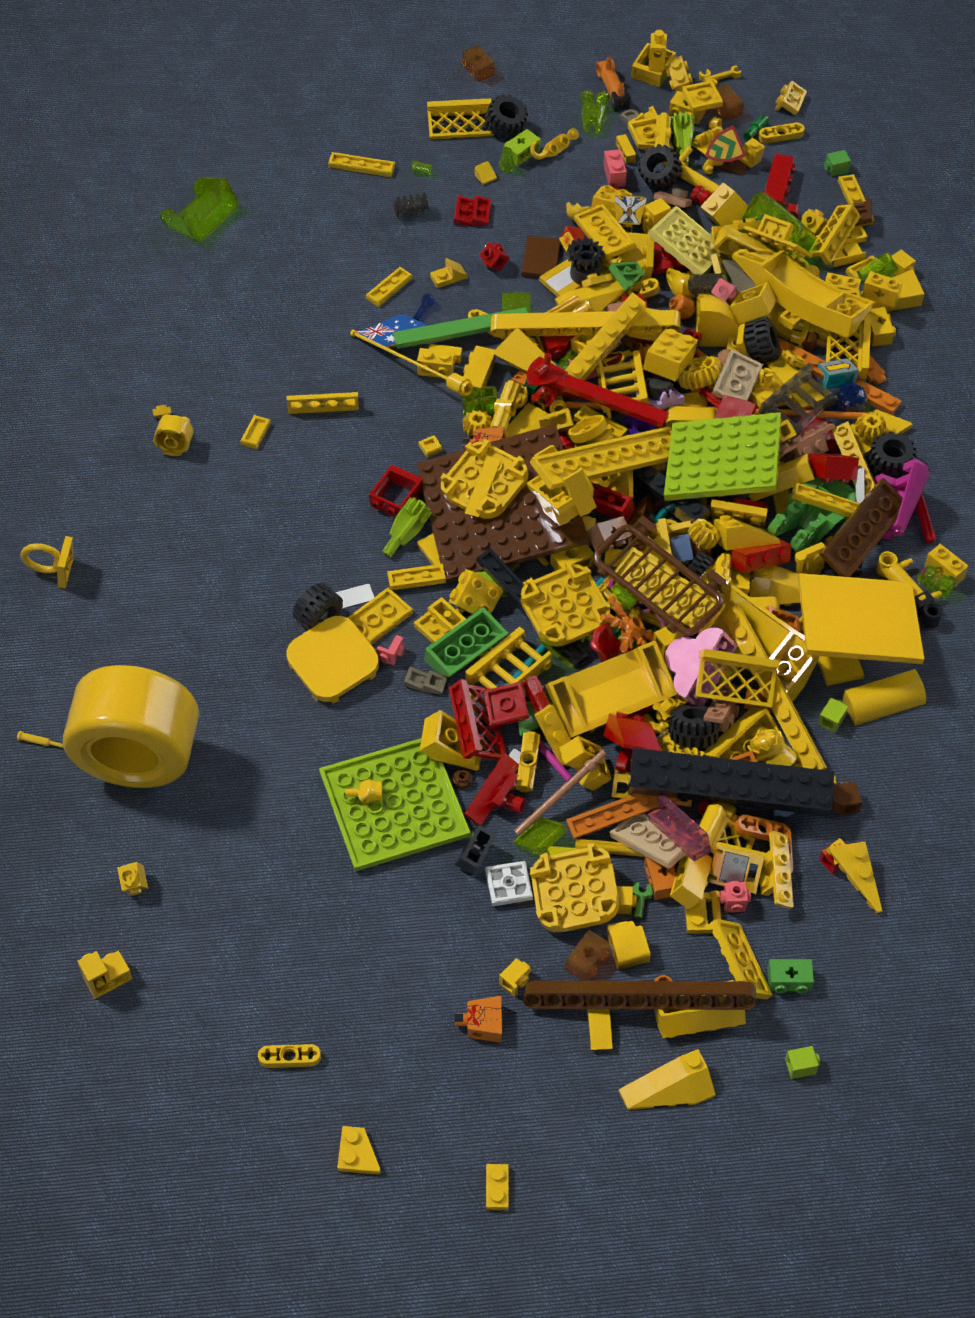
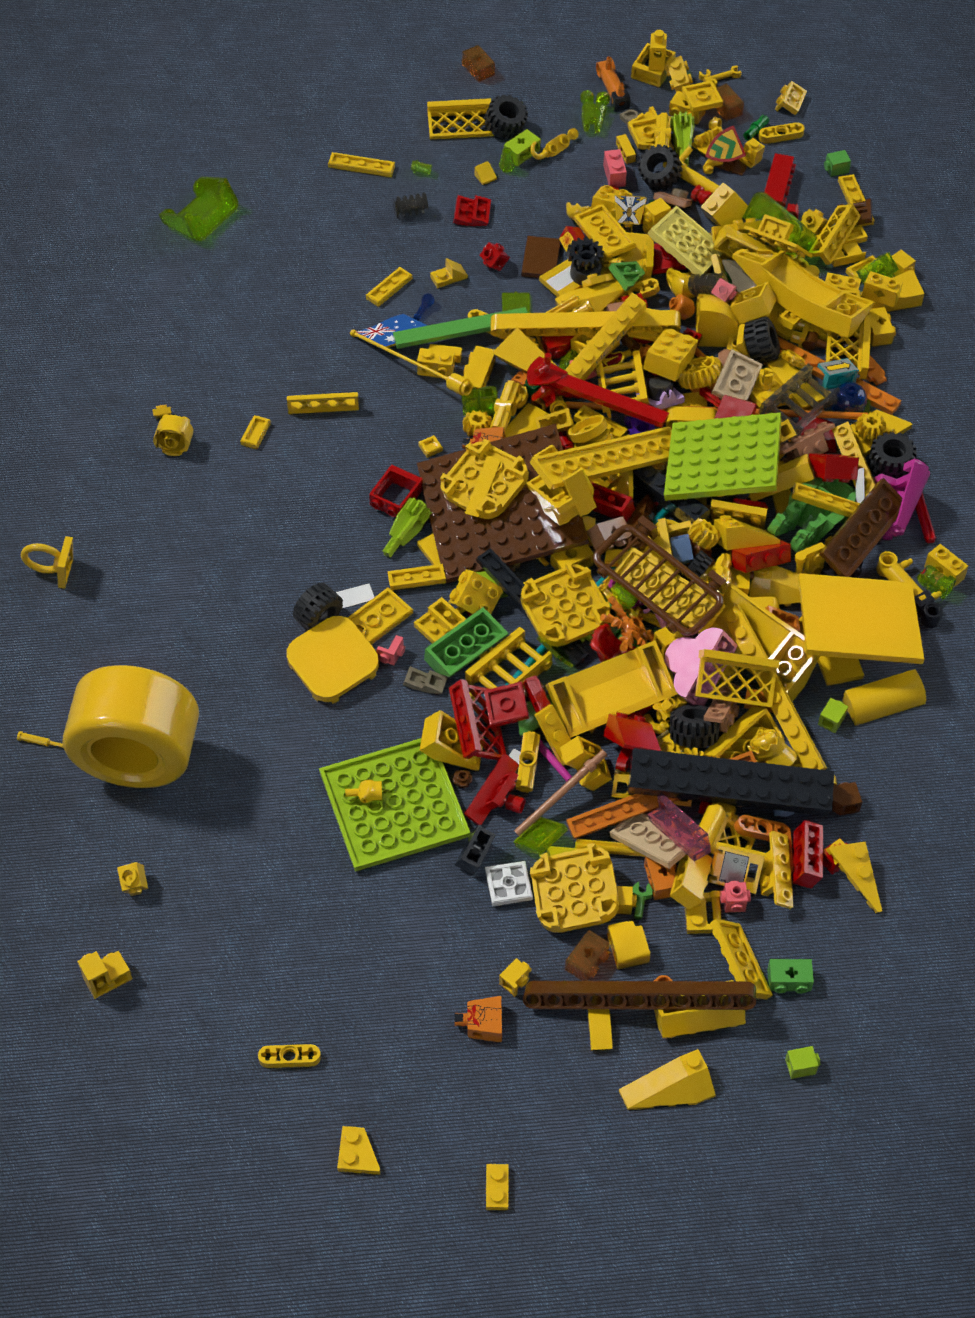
(808, 854): none -> red brick

